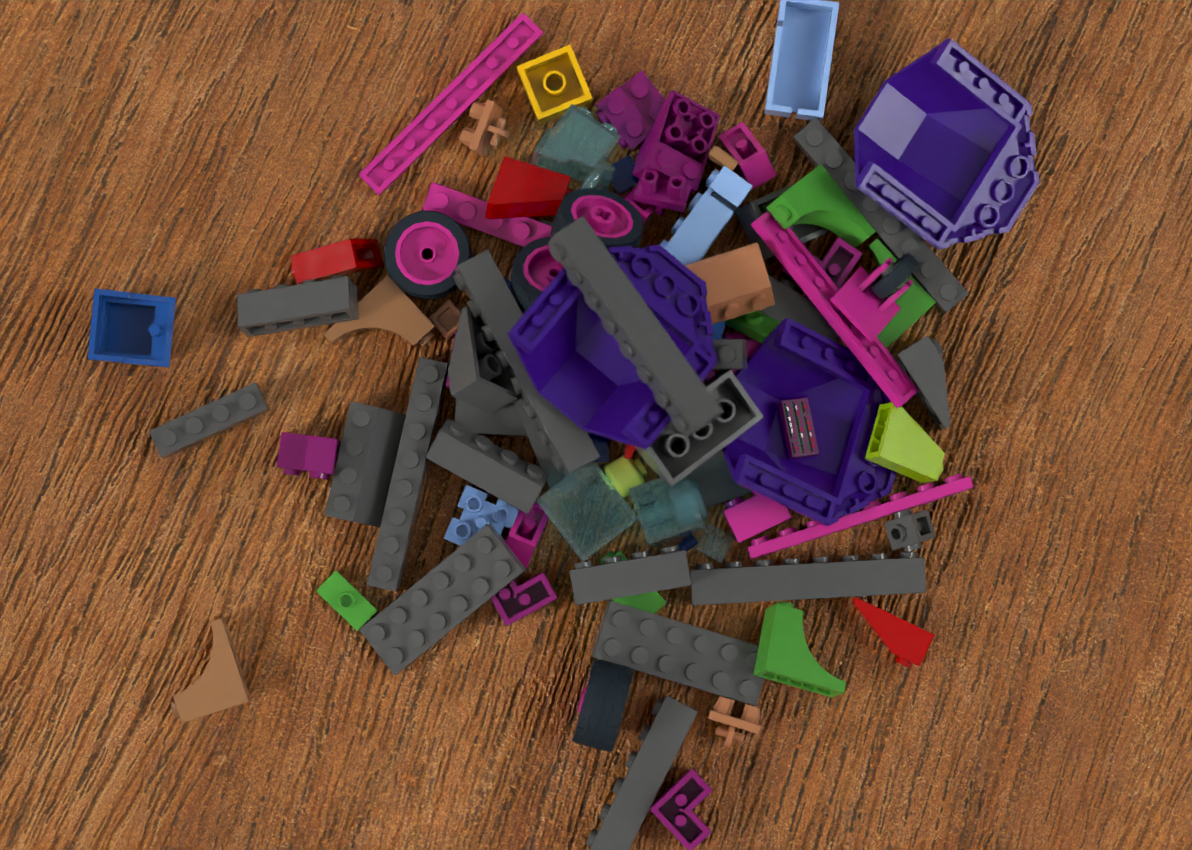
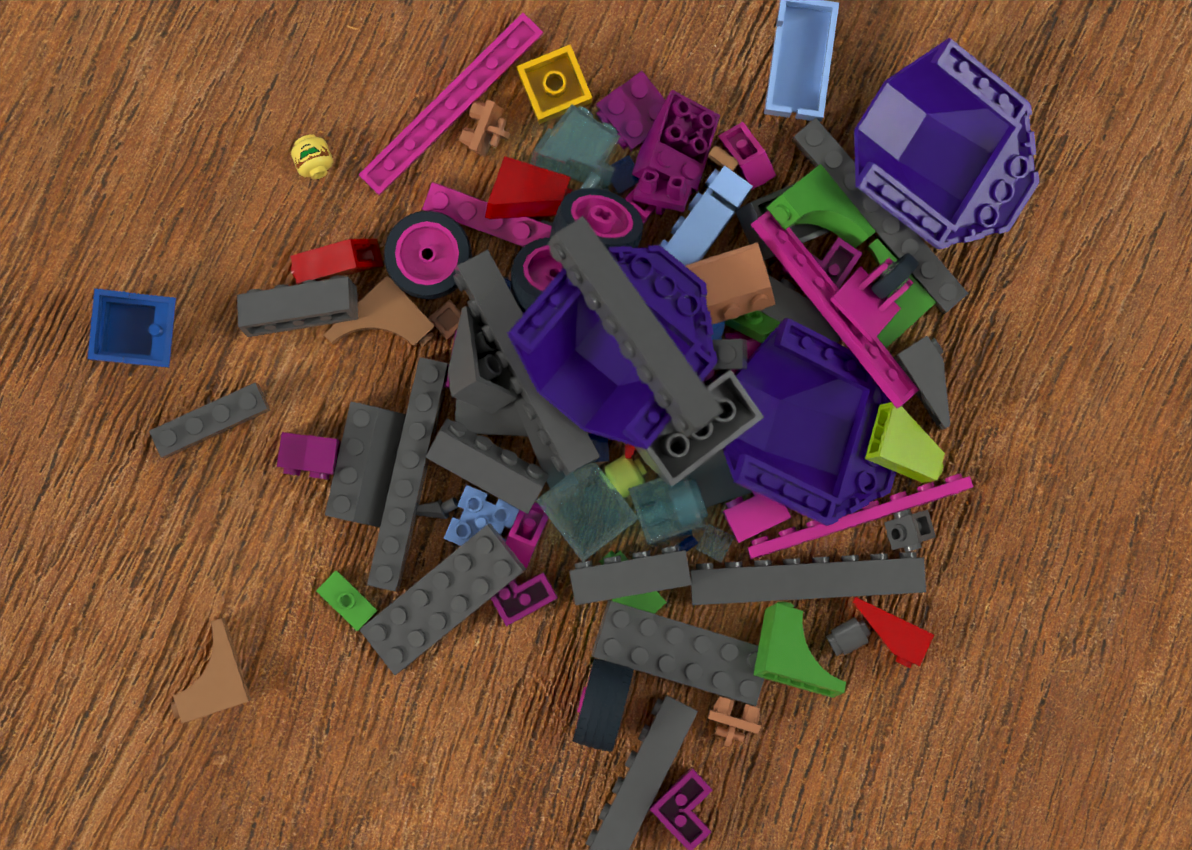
(311, 156): none -> light yellow head
(437, 508): none -> dark grey bar
(798, 428): tile -> none
(848, 636): none -> dark grey brick

